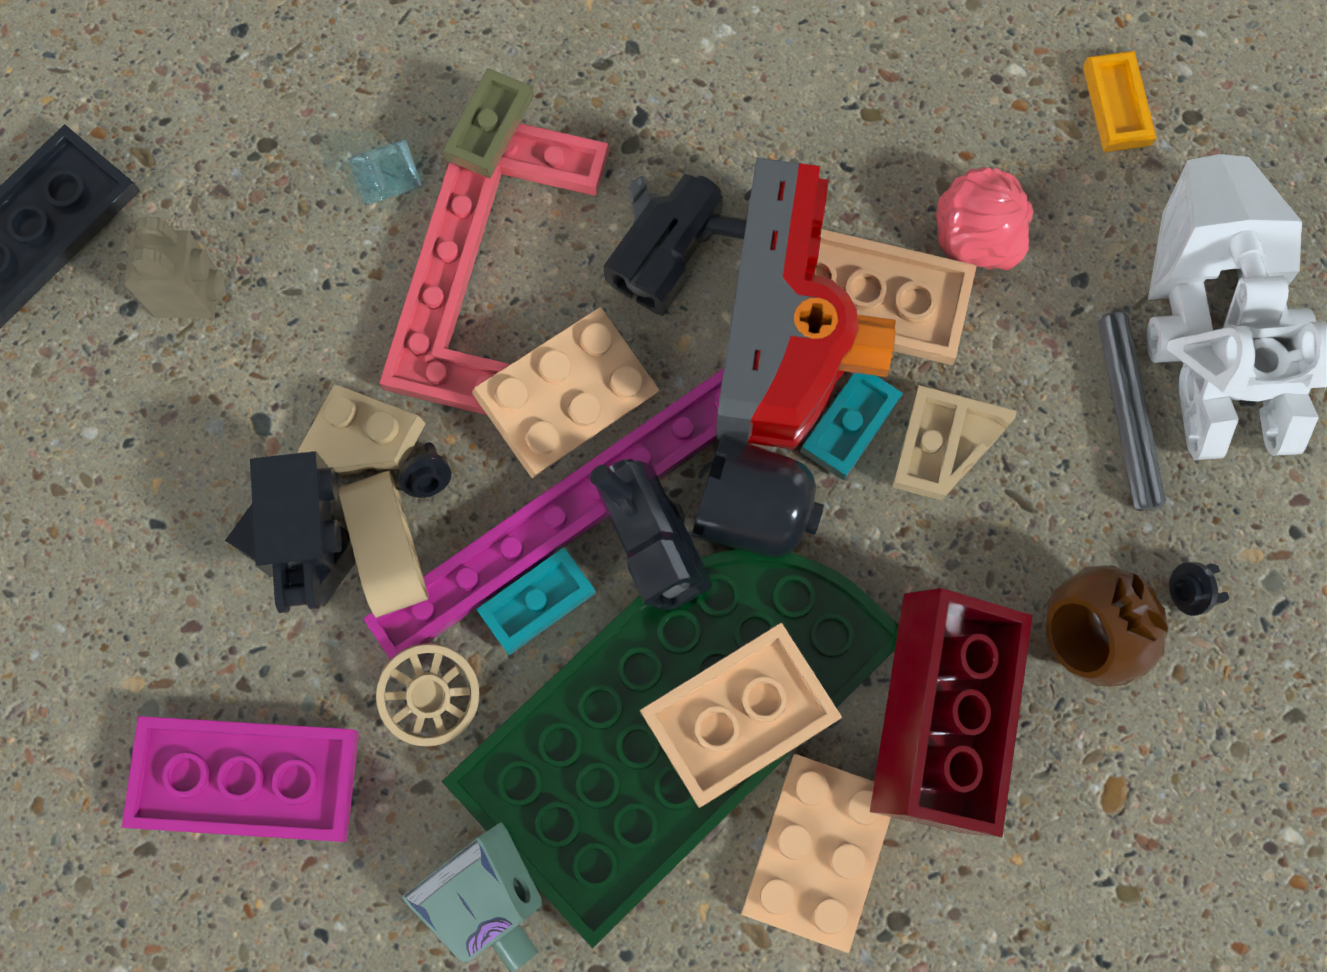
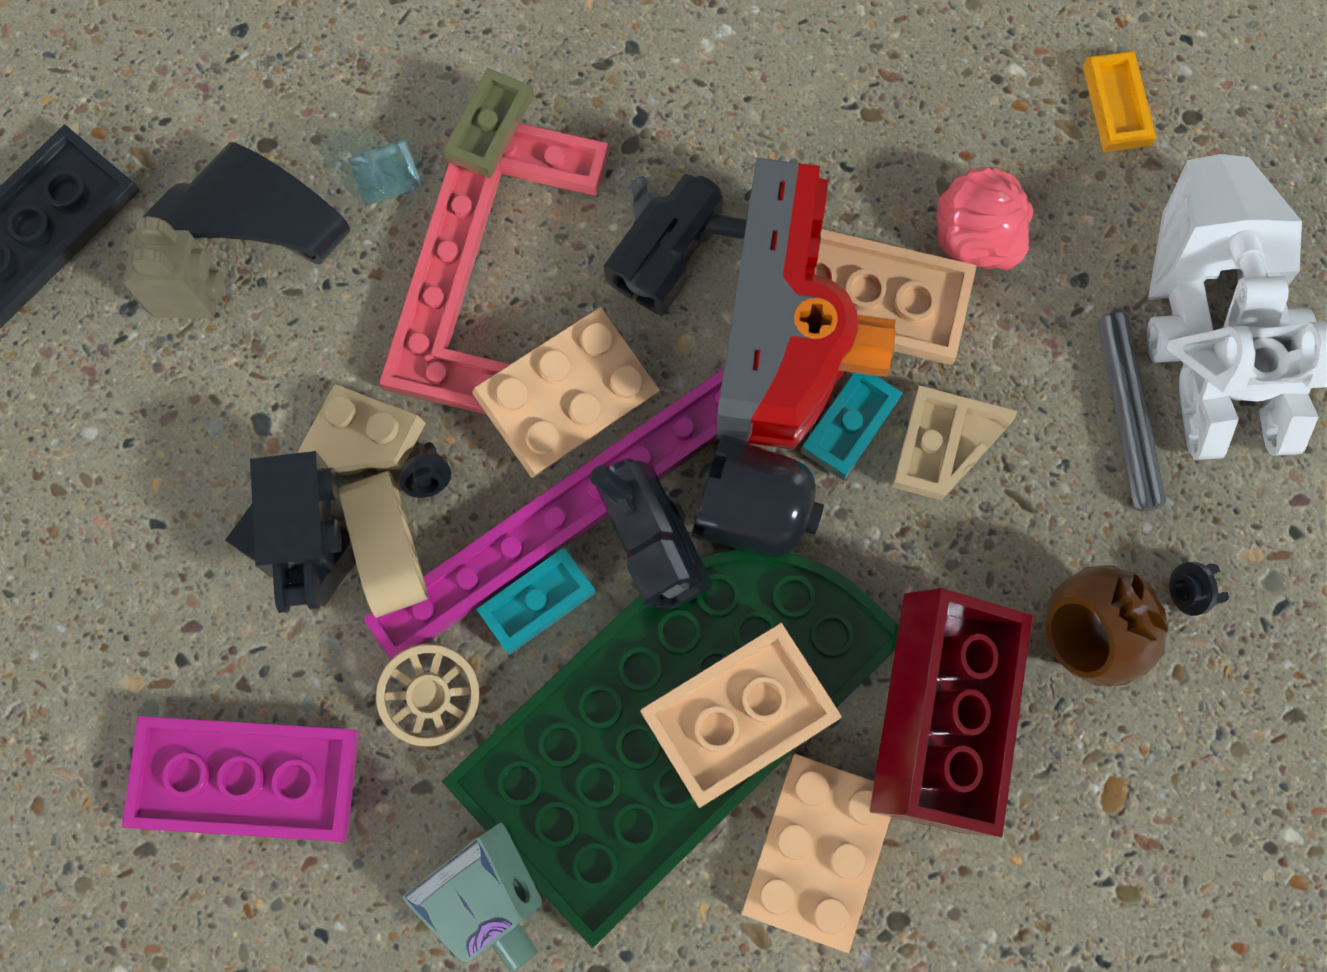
(254, 201): none -> black panel

